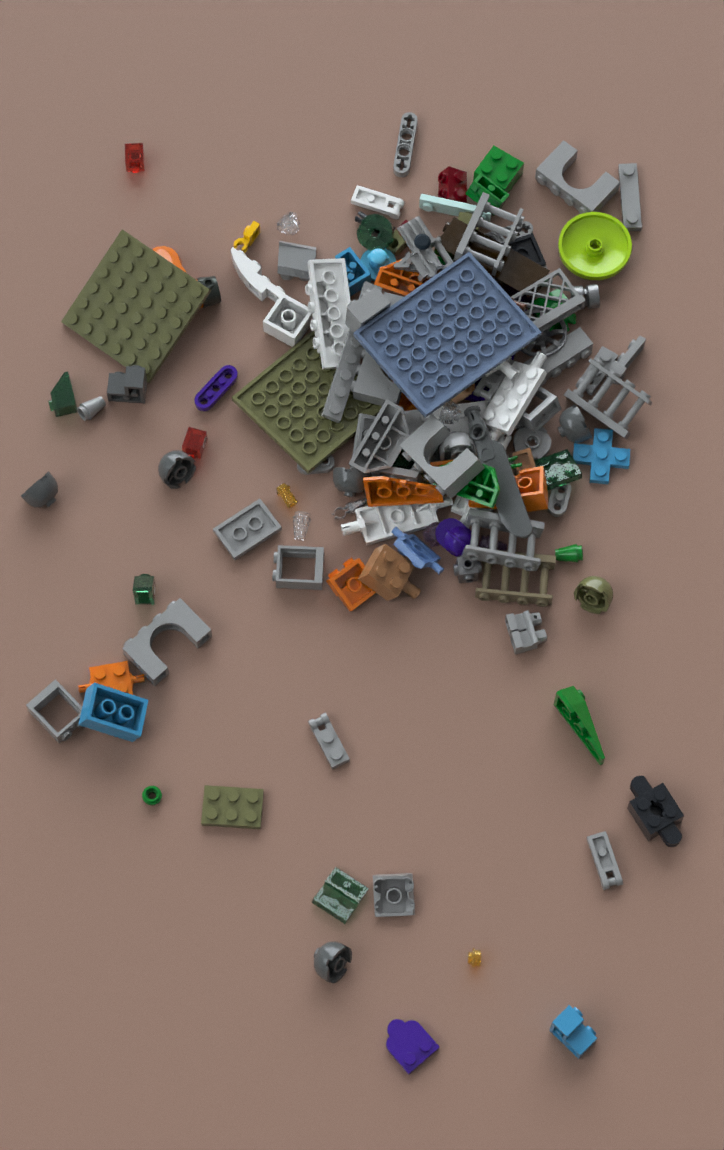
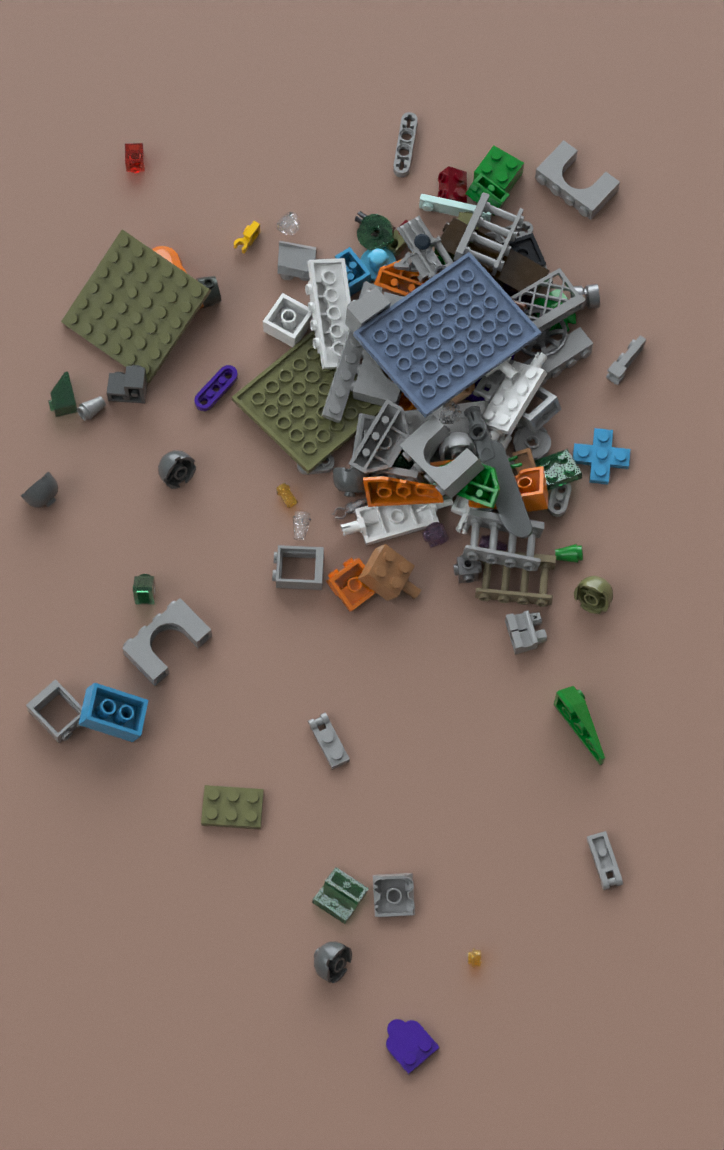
(113, 676): orange plate -> none
(149, 790): green plate -> none
(194, 442): clear red brick -> none
(247, 529): light grey plate -> none
(251, 275): white slope -> none
(377, 201): white plate -> none
(417, 551): medium blue plate -> none
(453, 536): dark purple piece -> none
(572, 1032): dark azure brick -> none
(573, 425): dark grey cylinder -> none
(592, 405): light grey fence -> none
(594, 246): lime dish -> none
(605, 356): light grey plate -> none
(630, 196): light grey plate -> none
(655, 811): black brick -> none

